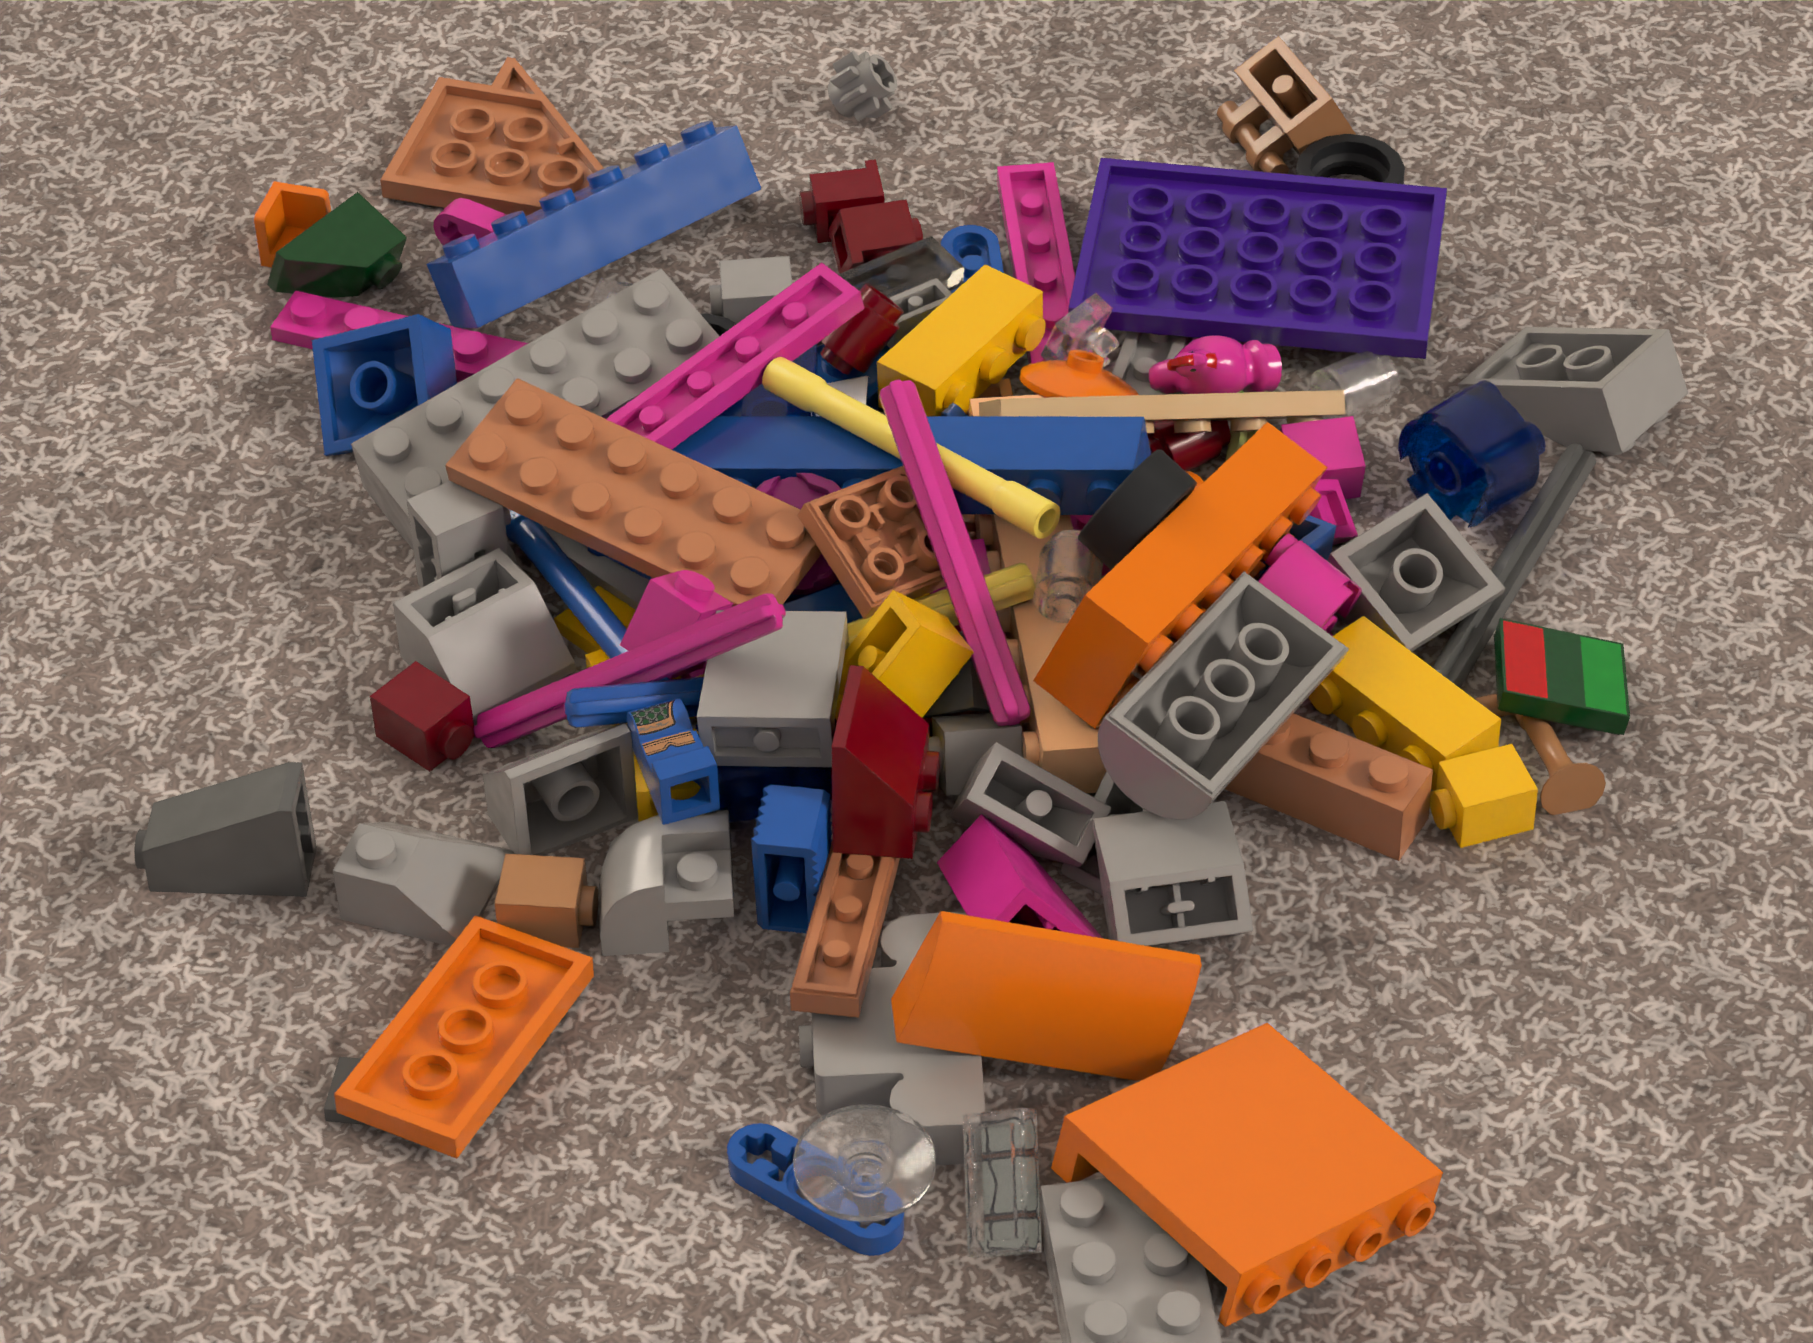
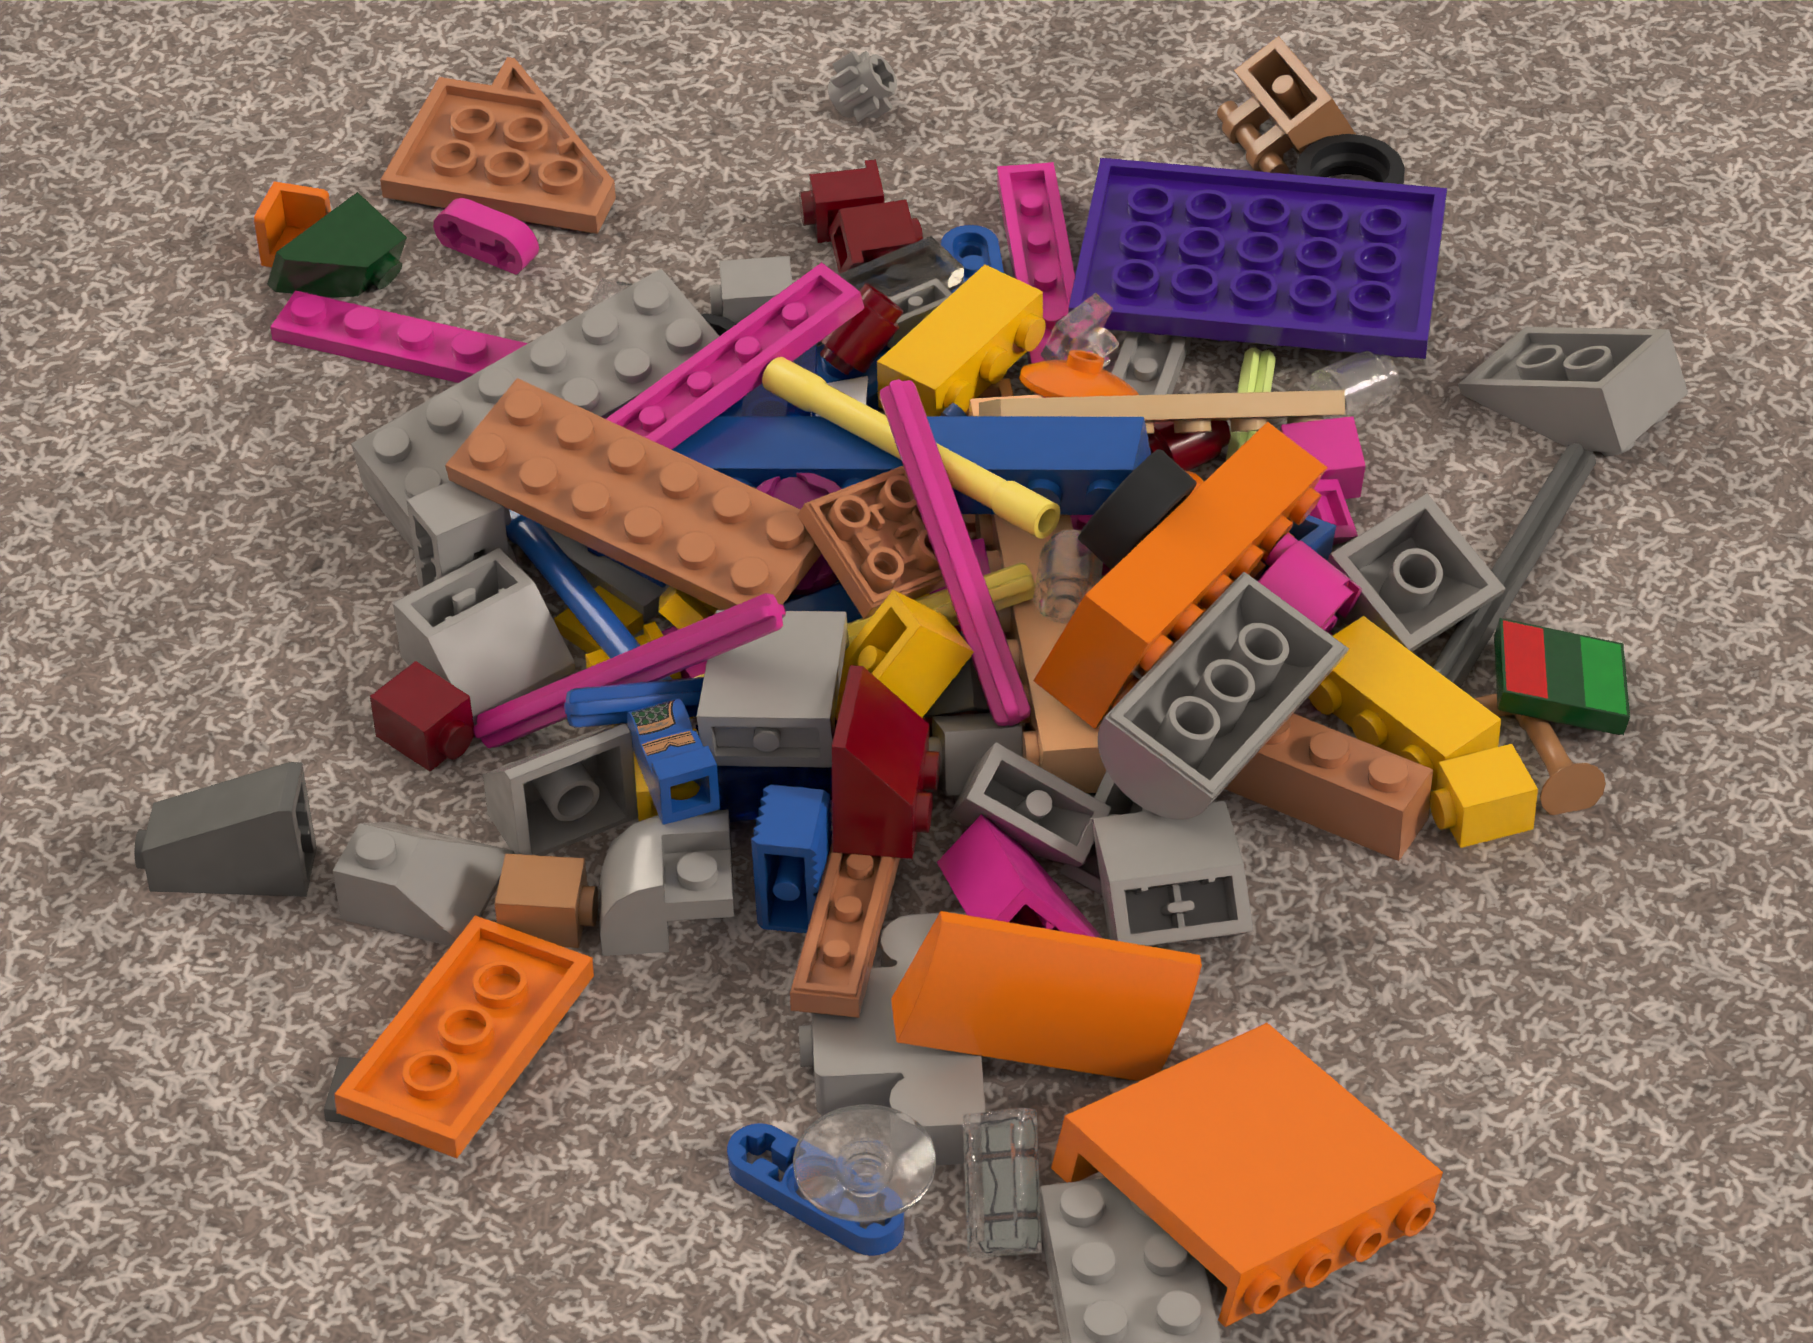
(378, 375): blue slope -> none
(592, 226): blue brick -> none
(672, 604): dark pink brick -> none
(1219, 366): dark pink animal -> none
(1472, 453): clear blue brick -> none

